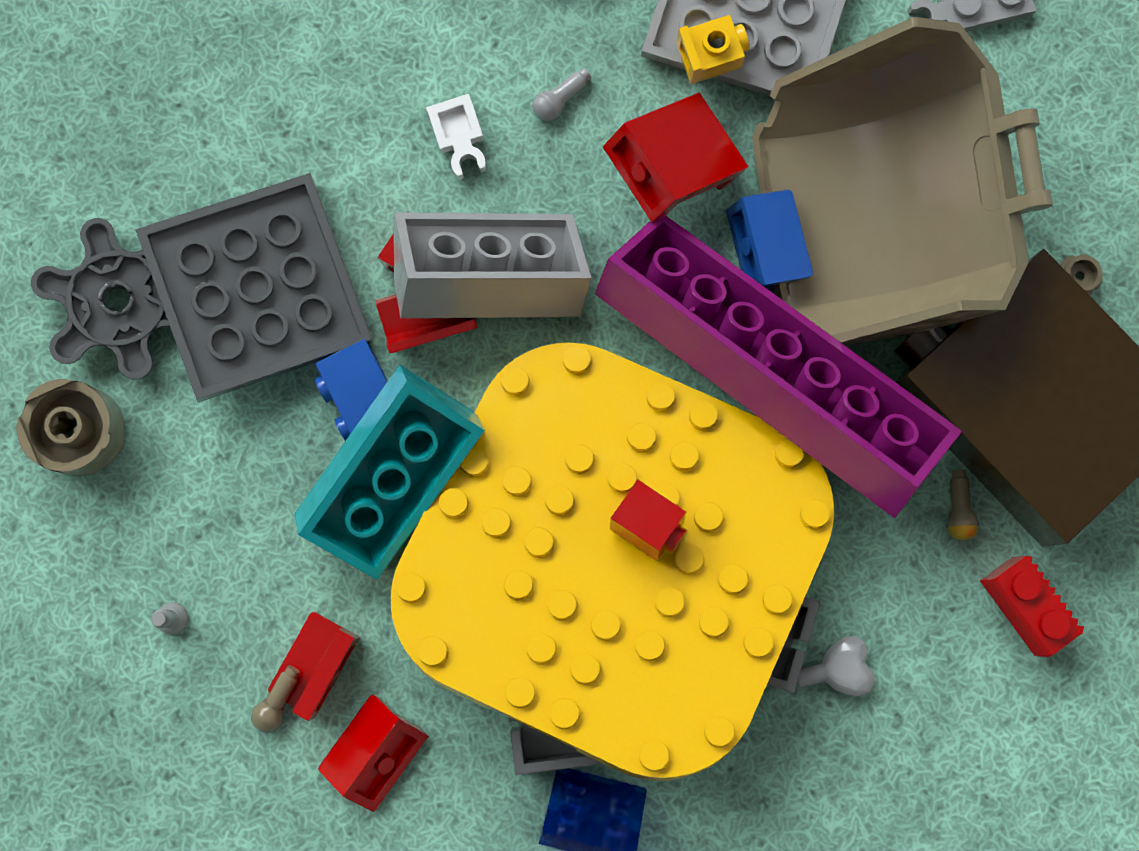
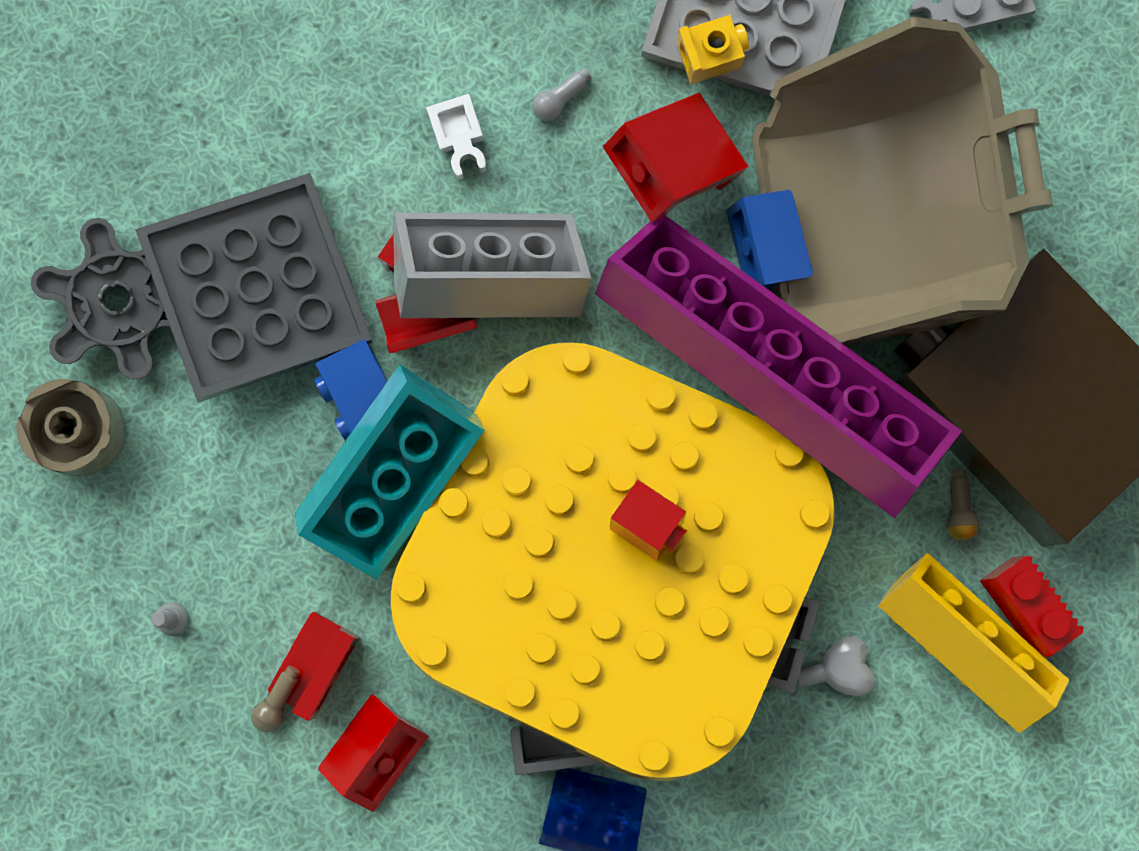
(974, 643): none -> yellow brick
(1088, 267): dark tan plate -> none

